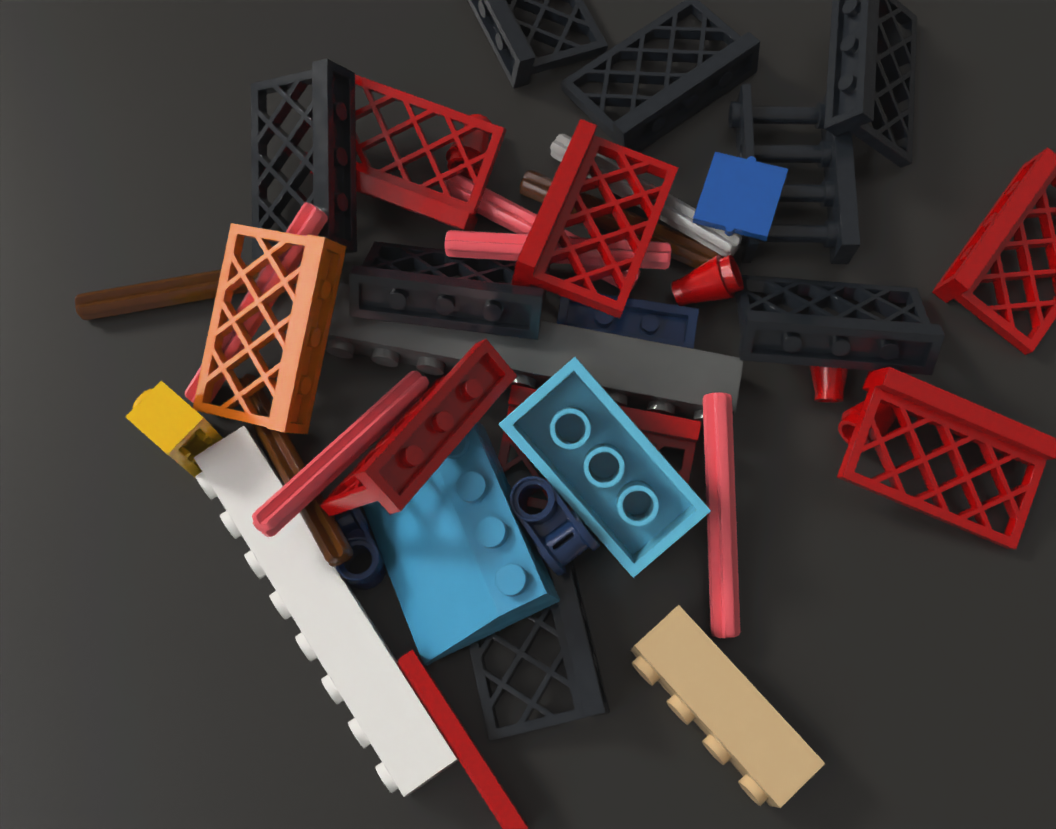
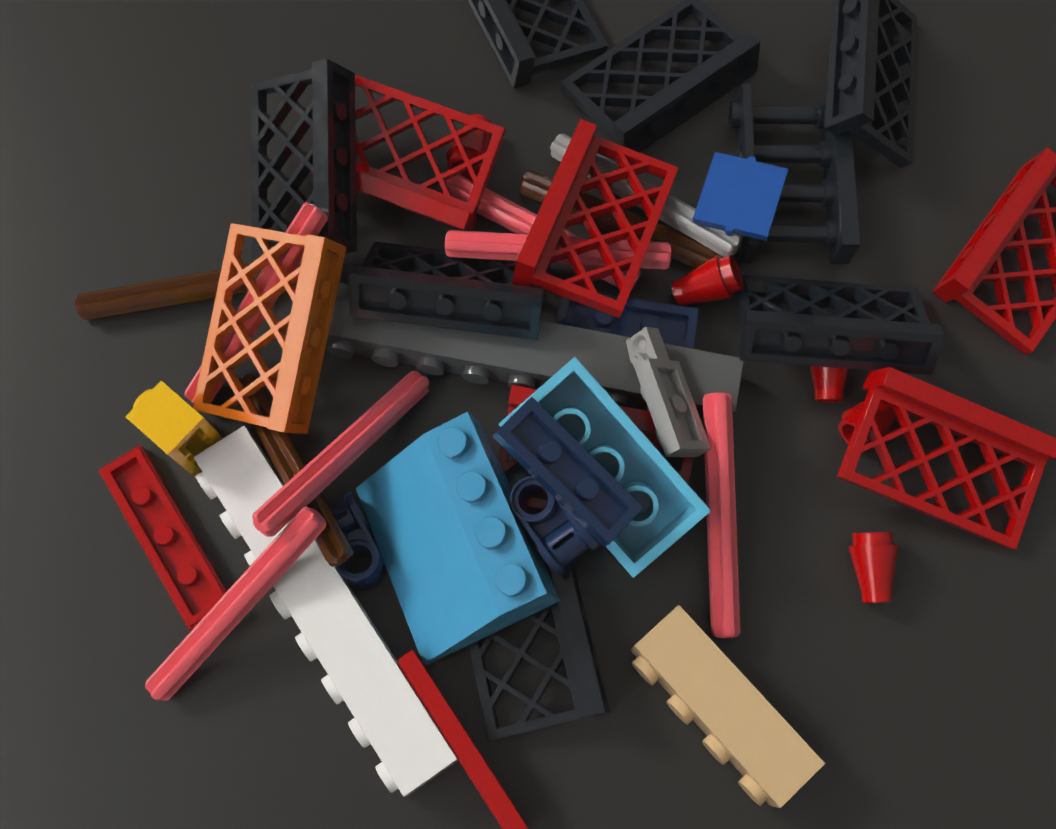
(164, 534): none -> red tile
(236, 603): none -> coral axle
(424, 434): red fence -> none
(568, 472): none -> dark blue plate
(667, 396): none -> light grey hinge
(874, 564): none -> red cone

